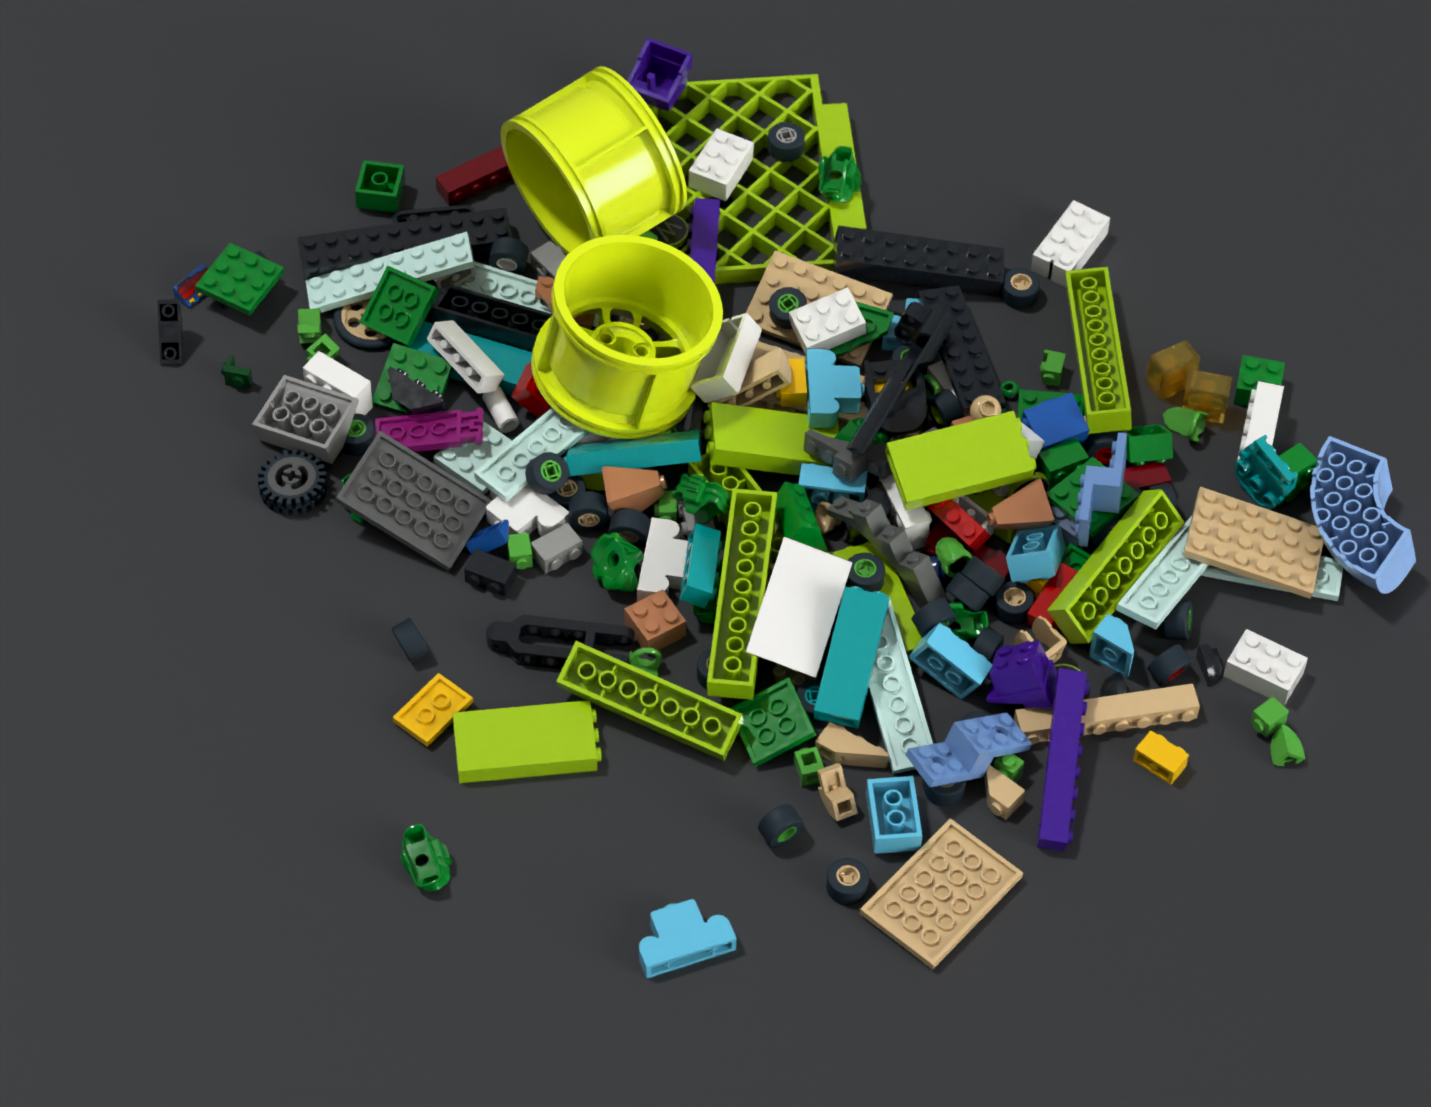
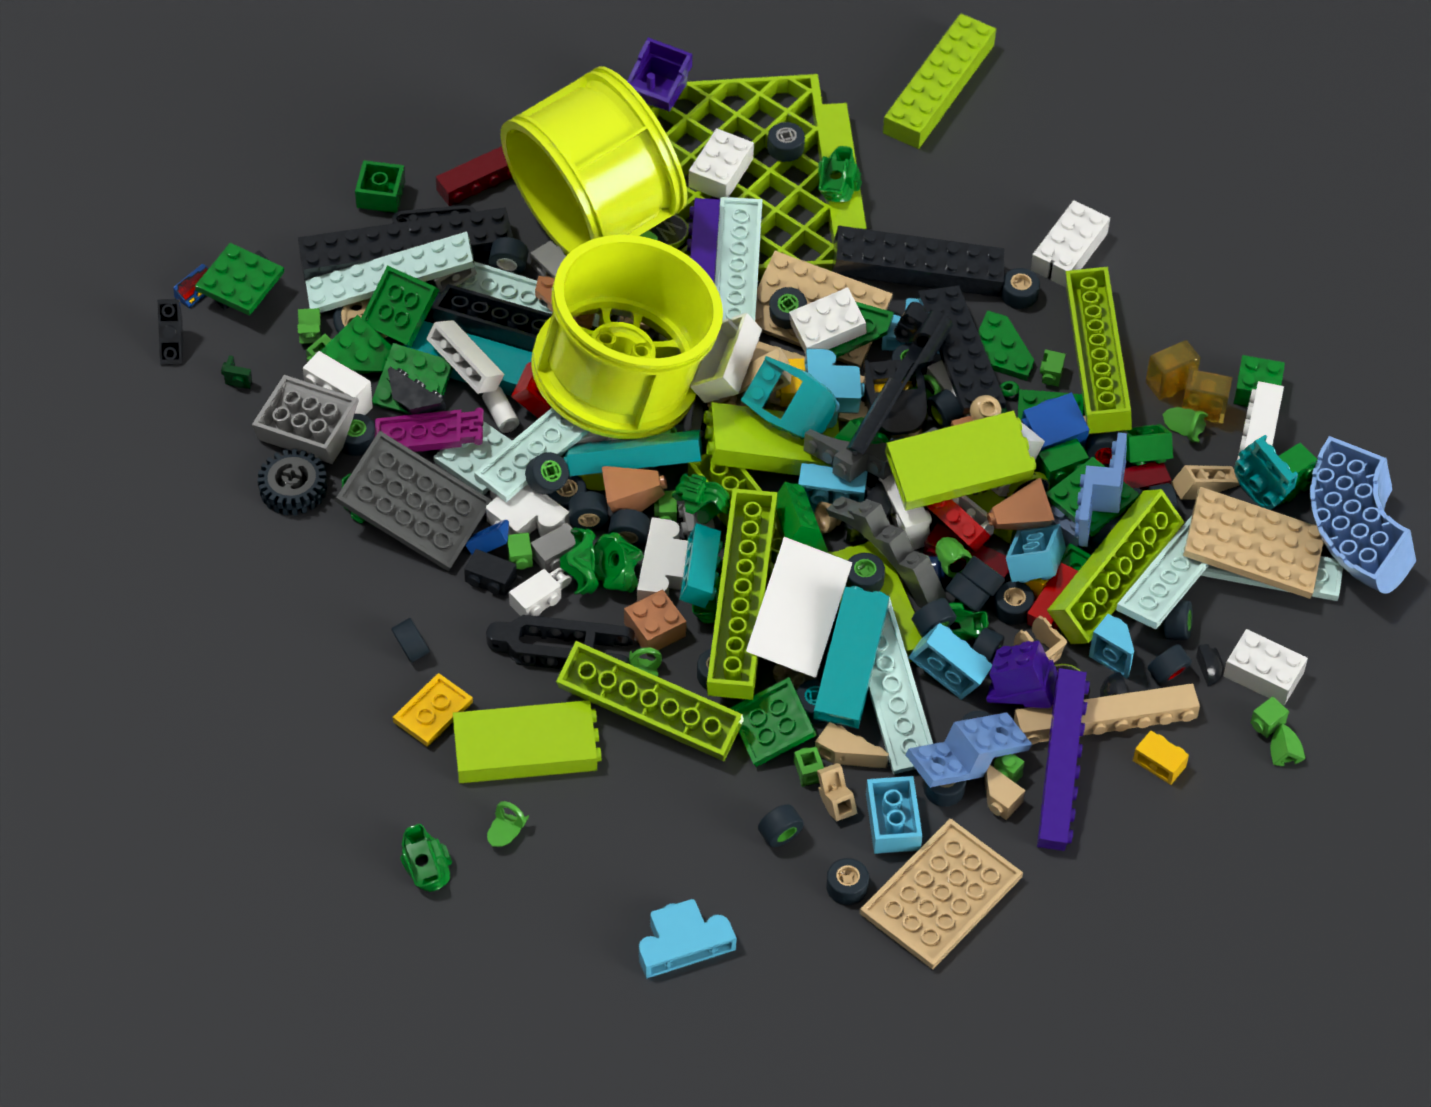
(359, 348): none -> green plate
(505, 825): none -> bright green piece
(538, 592): none -> white brick
(581, 561): none -> green piece
(738, 255): none -> light aqua plate
(809, 409): none -> teal slope
(939, 81): none -> lime brick
(1005, 347): none -> green plate
(1209, 477): none -> tan slope

